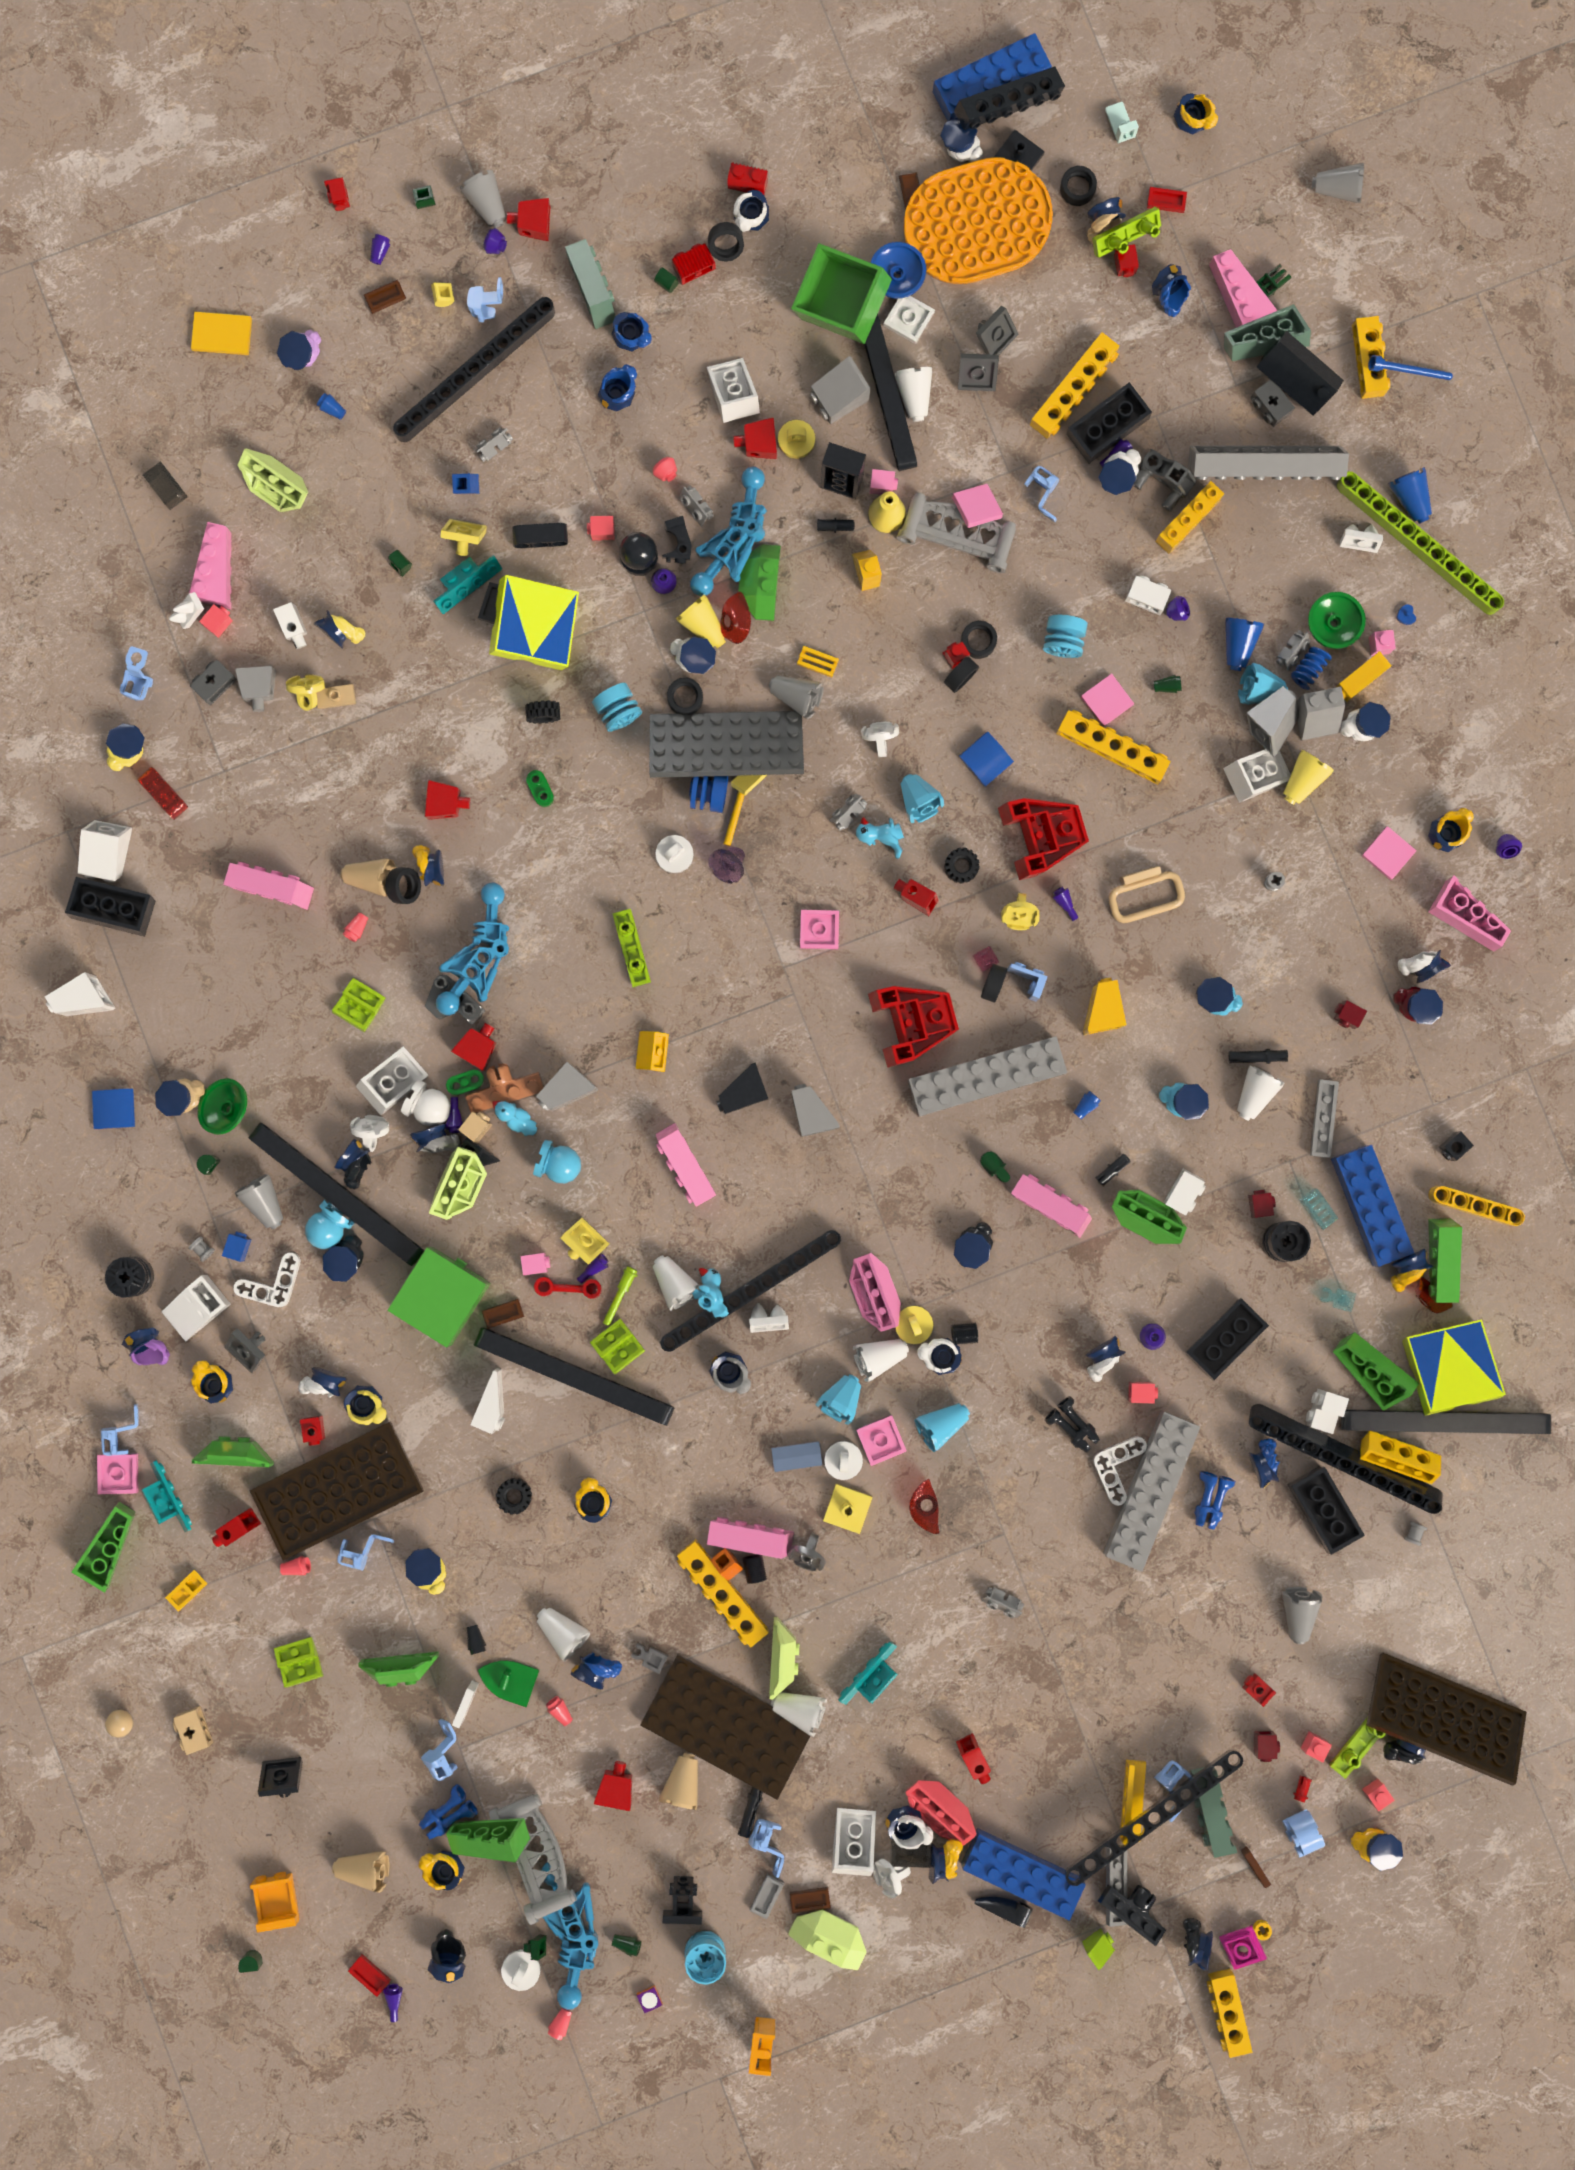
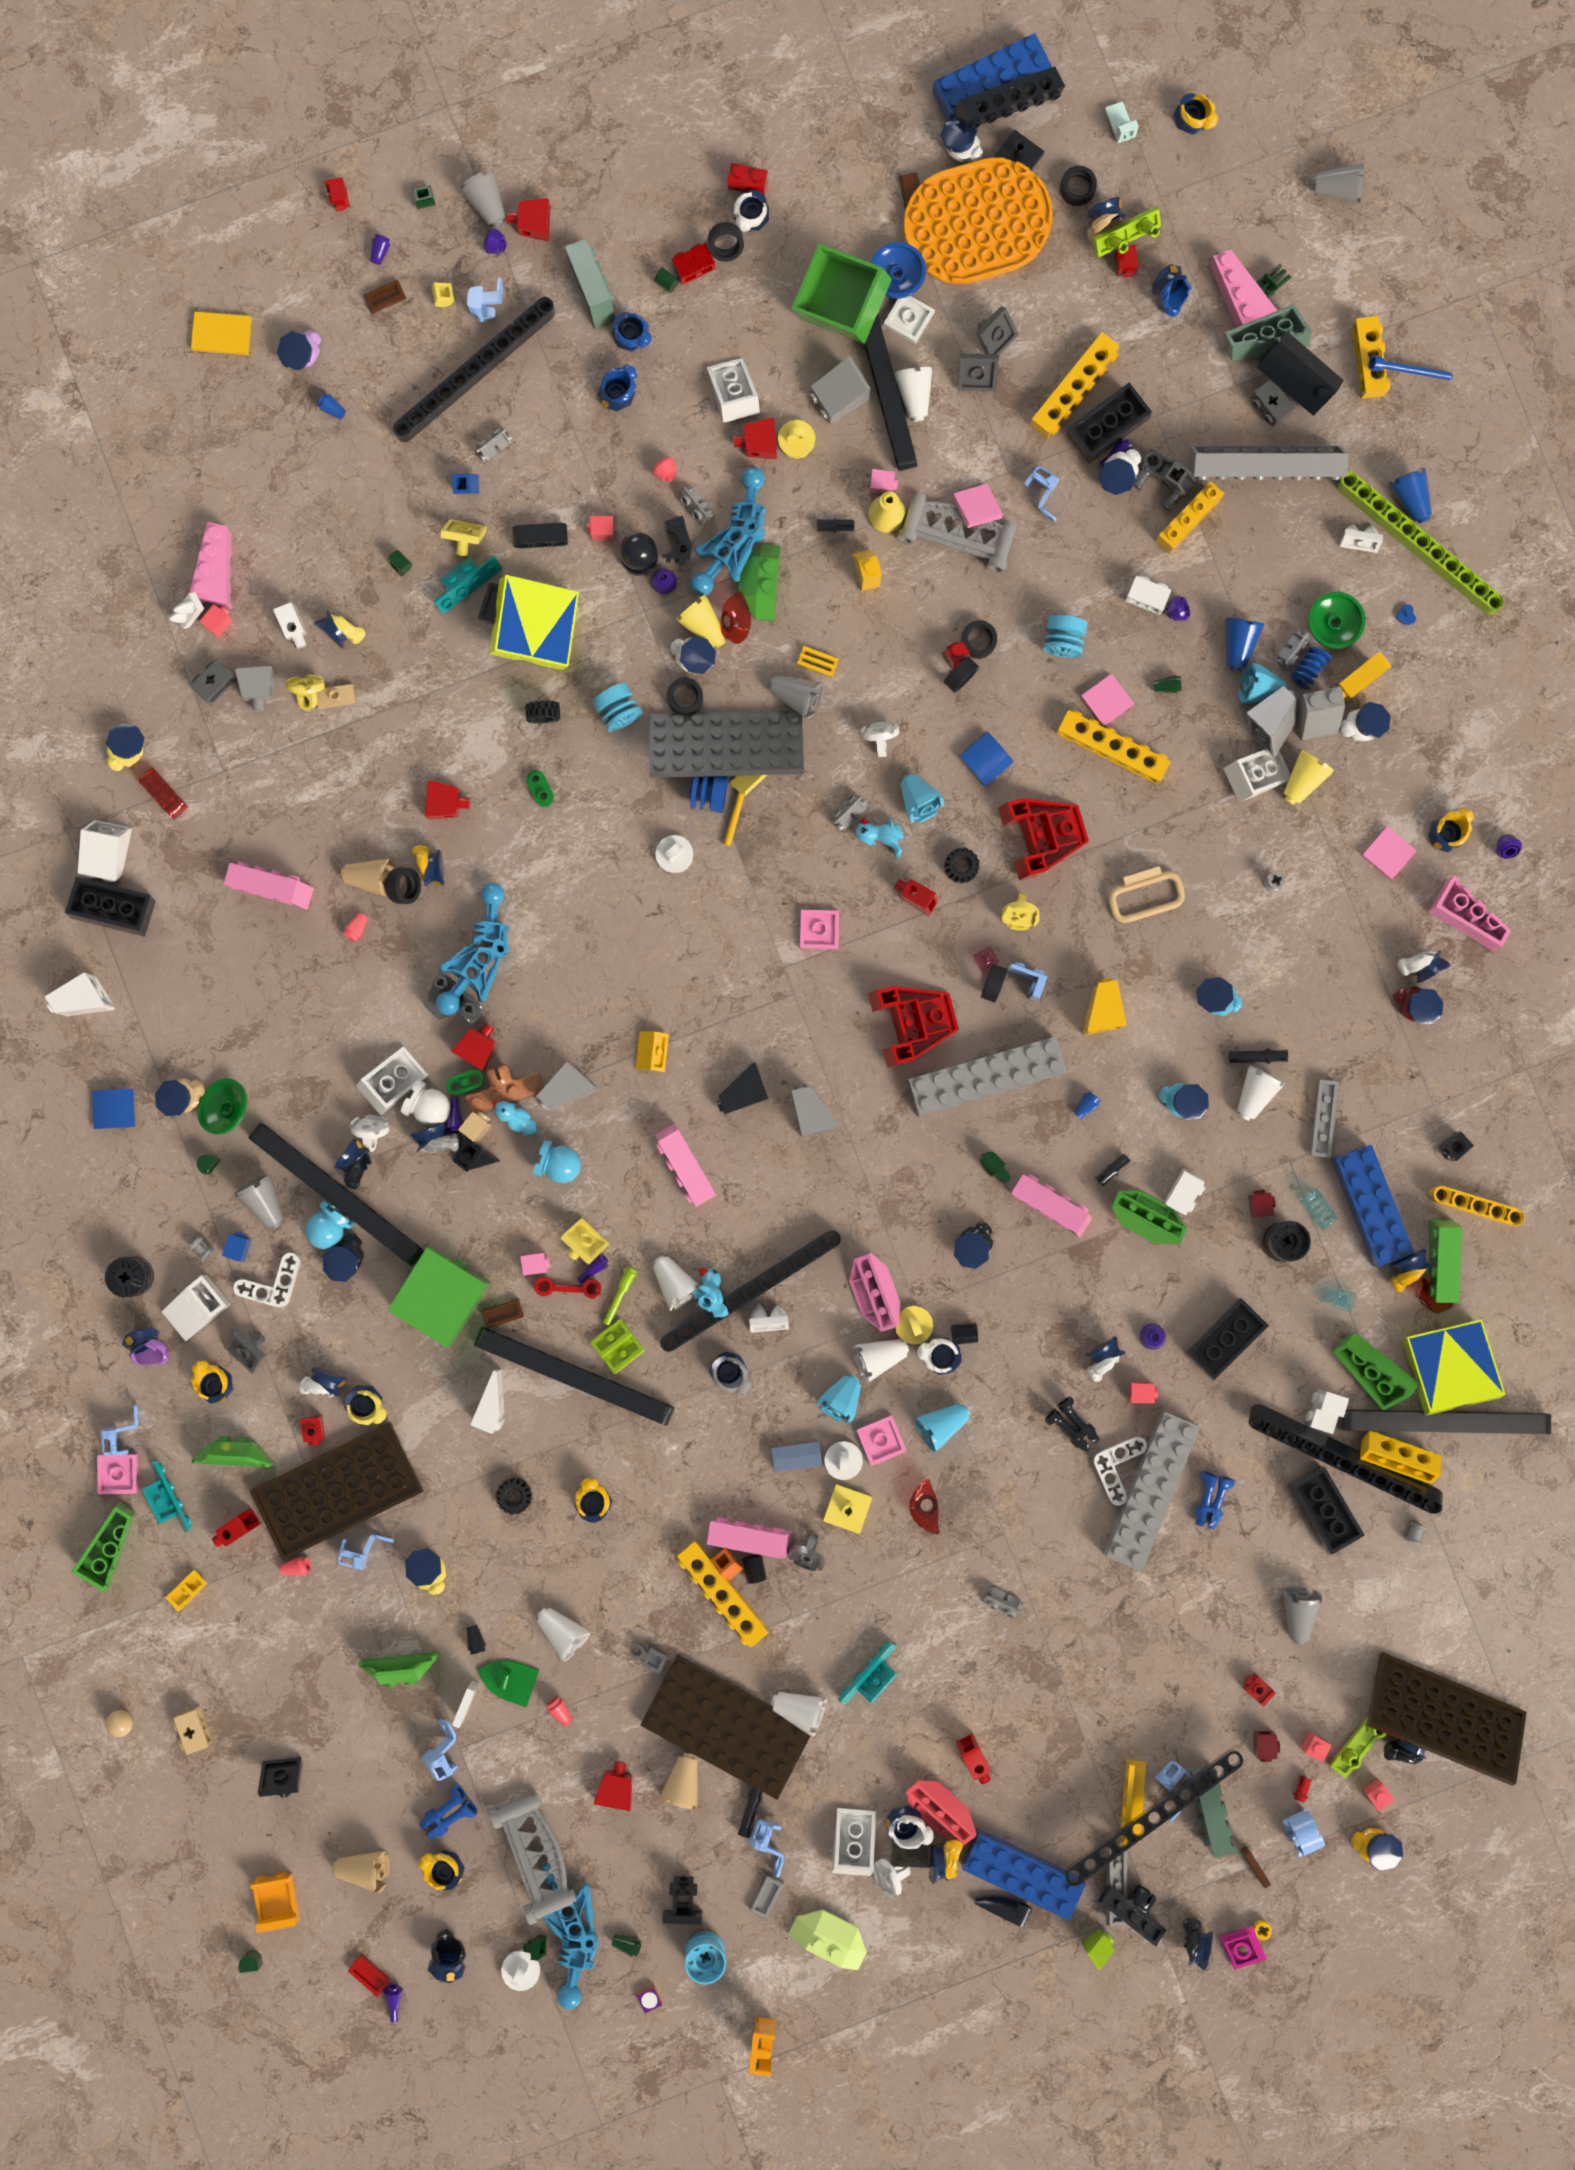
(134, 674): light blue piece -> none
(165, 485): clear smoke panel -> none
(272, 481): yellowish green wedge -> none
(298, 1662): lime slope -> none
(358, 1005): lime slope -> none
(458, 1184): yellowish green wedge -> none
(489, 1838): bright green wedge -> none
(559, 2025): coral cone -> none
(595, 1670): piece -> none
(631, 948): lime plate -> none
(727, 865): clear purple tile -> none
(783, 1658): yellowish green wedge -> none
(810, 1900): reddish brown tile -> none
(842, 470): black brick -> none
(1063, 899): dark purple cone -> none
(1167, 199): red tile -> none
(1240, 2042): yellow brick -> none
(1265, 1462): piece -> none
(1349, 1014): dark red brick -> none
(1382, 641): bright pink brick -> none

